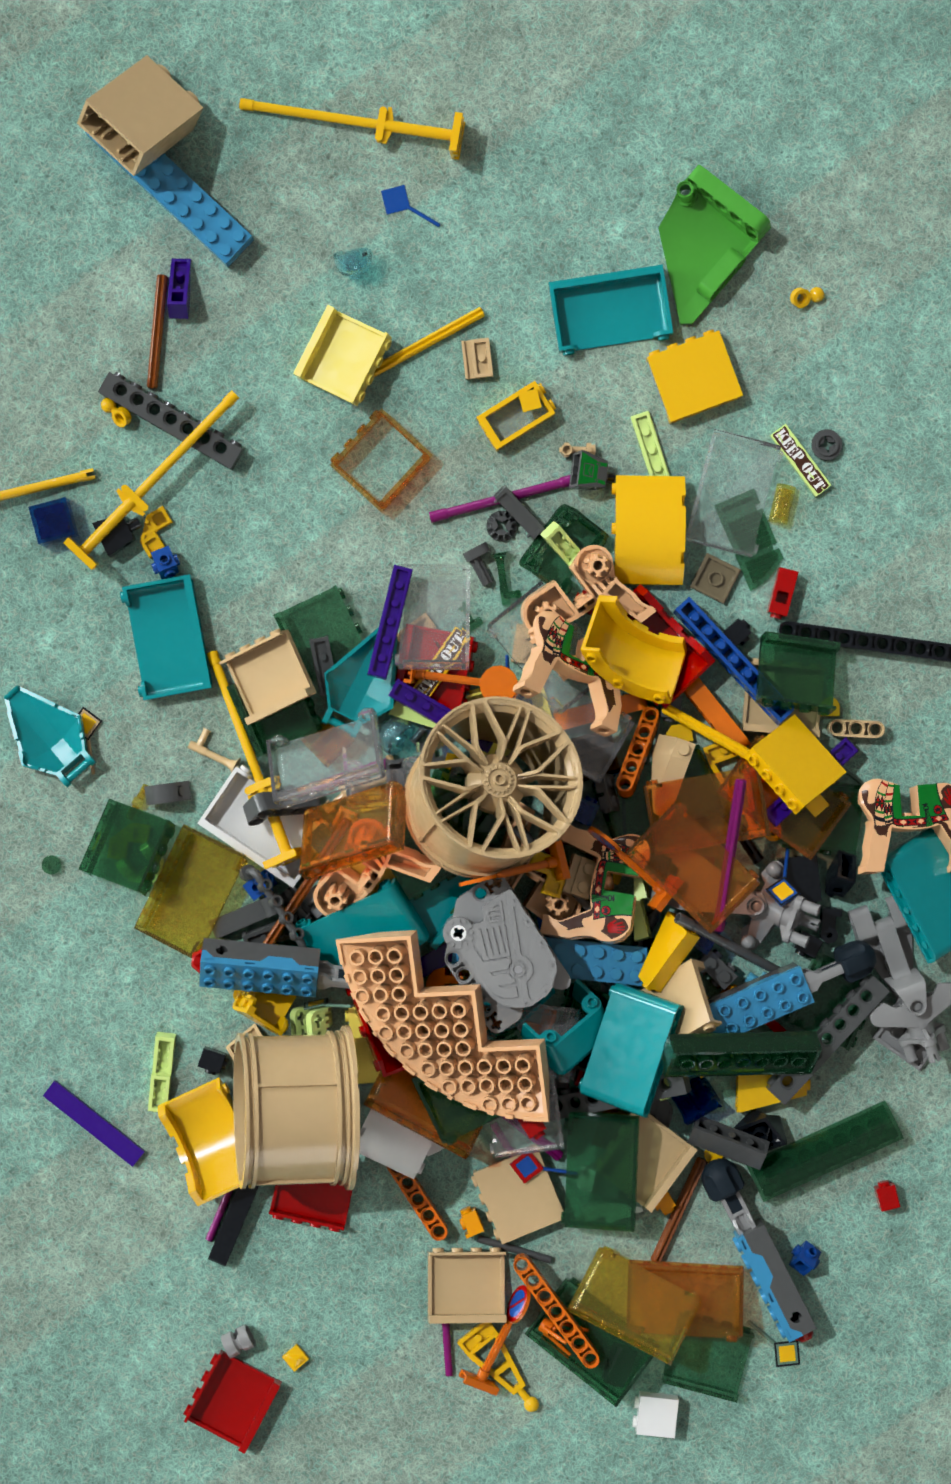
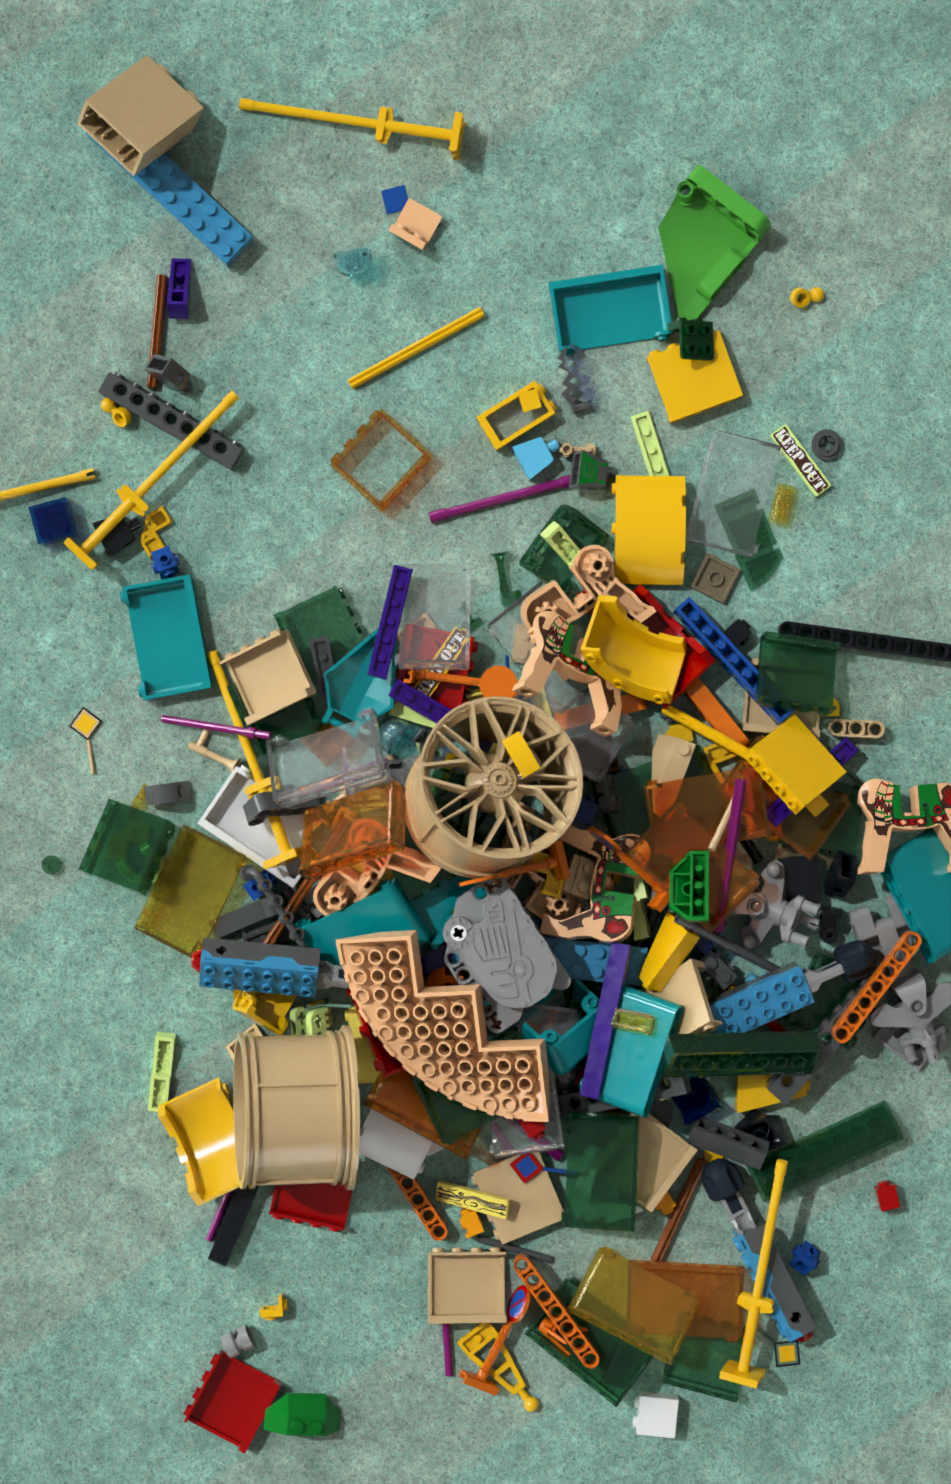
(47, 735): teal windscreen -> none
(93, 1123): dark purple tile -> none
(169, 373): none -> dark grey torso
(213, 1060): black brick -> none
(250, 732): none -> magenta bar
(274, 1311): none -> yellow bracket
(295, 1357): yellow tile -> none
(303, 1415): none -> green wedge
(343, 356): light yellow panel -> none
(416, 224): none -> light nougat bracket
(473, 1199): none -> light yellow tile
(474, 557): dark grey piece -> none
(477, 358): tan plate -> none
(501, 535): dark grey gear -> none
(519, 511): dark grey container -> none
(520, 754): none -> yellow slope
(535, 455): none -> medium azure torso
(575, 371): none -> piece
(602, 1031): none -> dark purple tile
(633, 1021): none -> clear yellow brick
(635, 760): orange beam -> none
(690, 887): none -> green wedge
(694, 338): none -> dark green bracket
(721, 828): none -> tan bar
(742, 1371): none -> yellow piece
(782, 593): red brick -> none
(783, 890): piece -> none
(812, 947): black brick -> none
(877, 976): none -> orange beam

